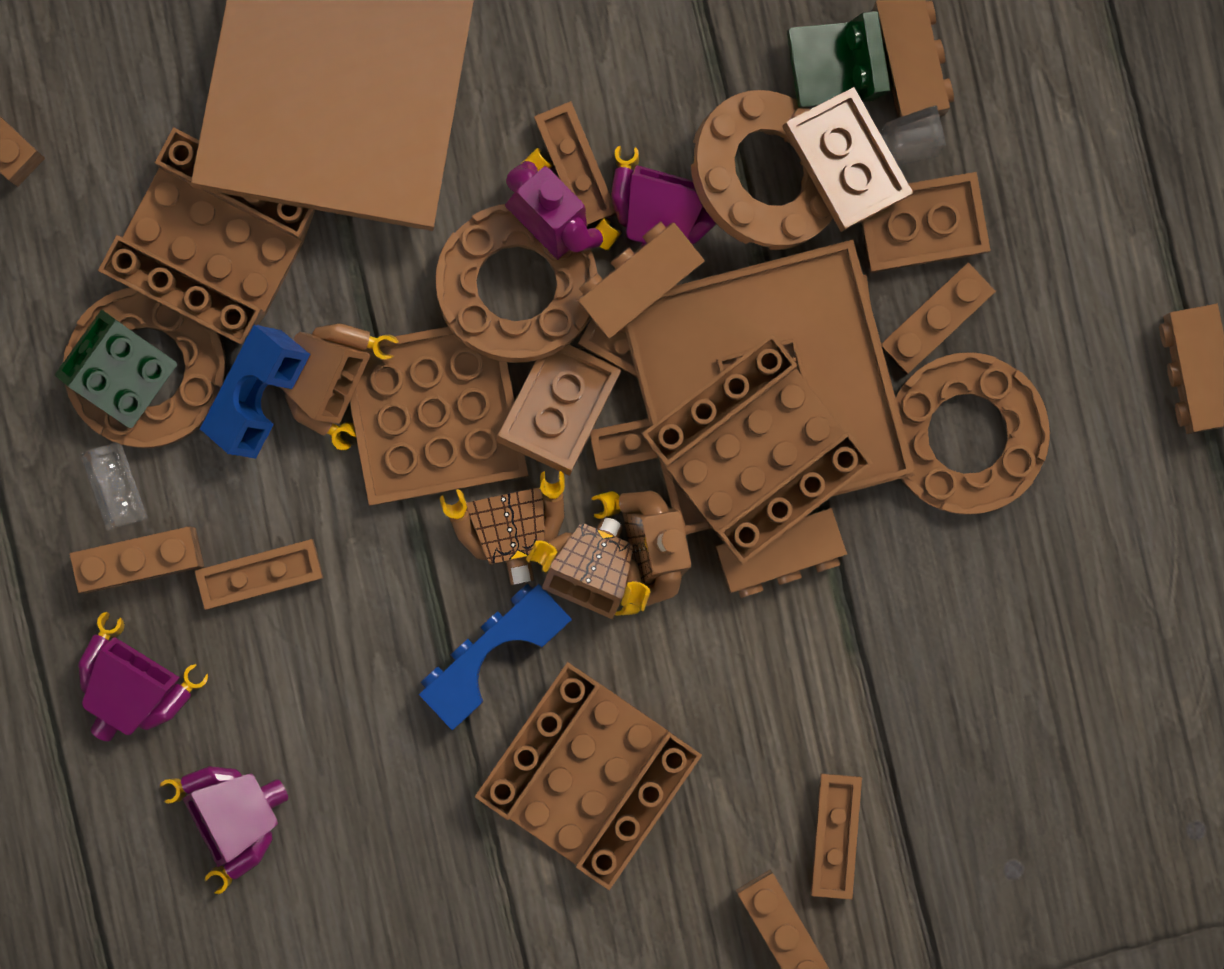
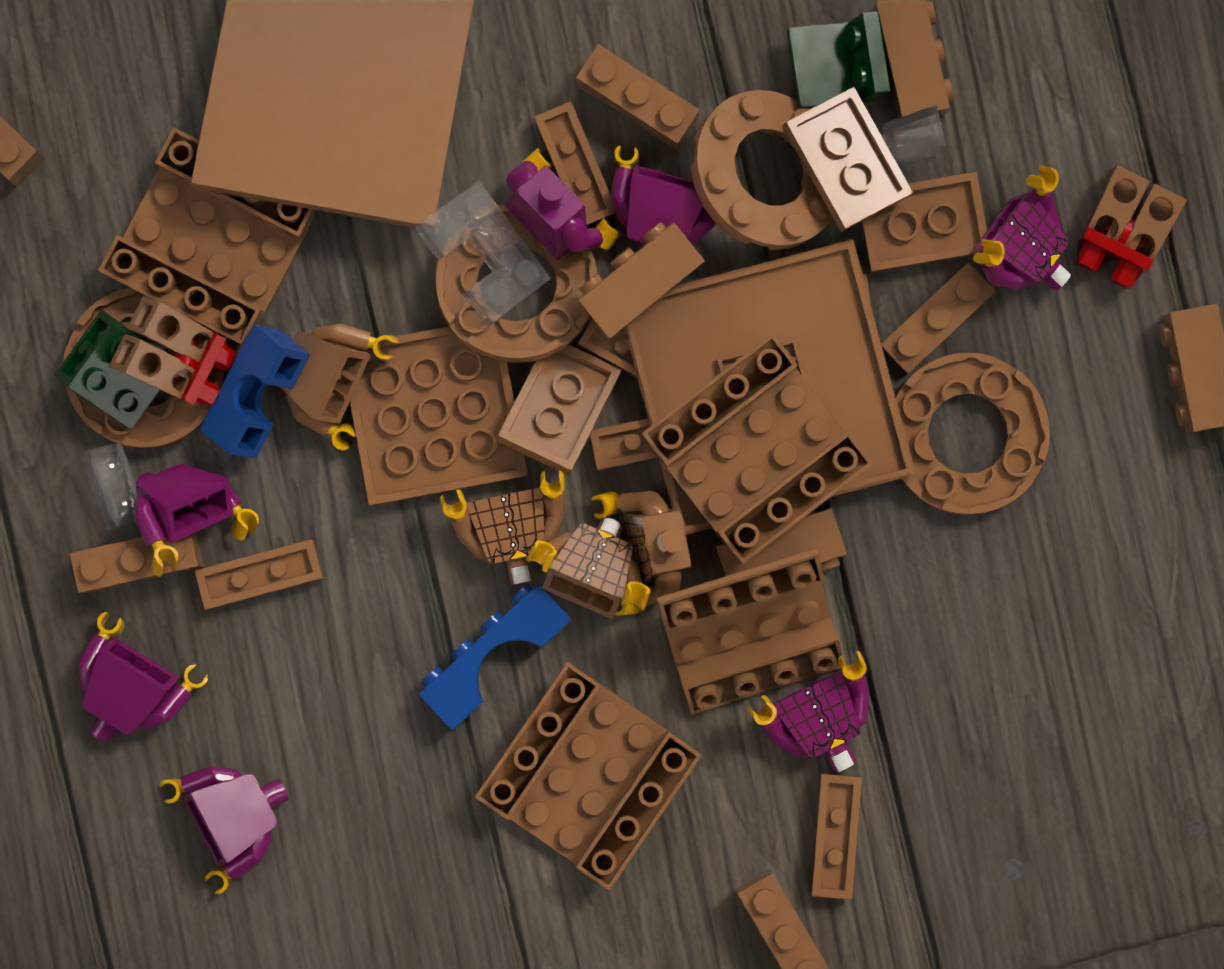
(182, 503): none -> magenta torso
(188, 356): none -> medium nougat hips
(513, 266): none -> clear plate
(637, 97): none -> medium nougat brick
(751, 631): none -> medium nougat slope
(820, 716): none -> magenta torso
(1025, 239): none -> magenta torso
(1125, 239): none -> medium nougat hips

